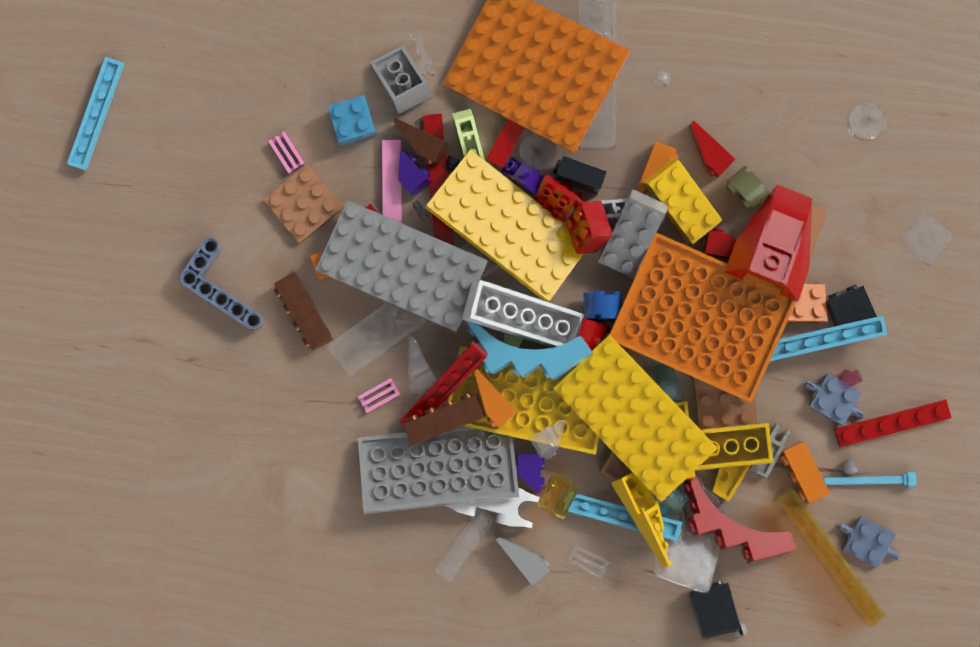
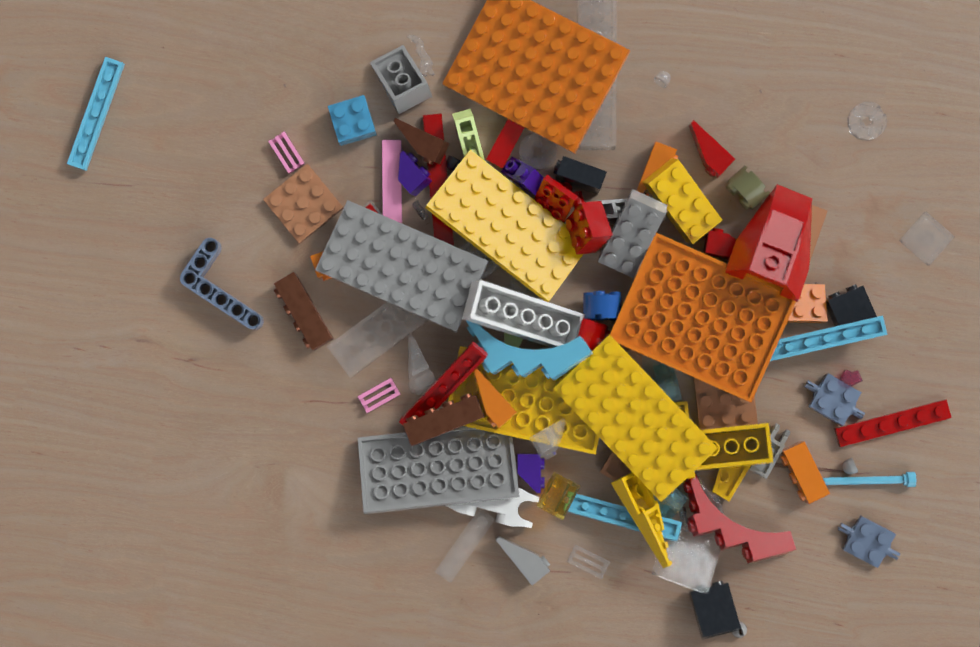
(829, 557): clear yellow brick -> none

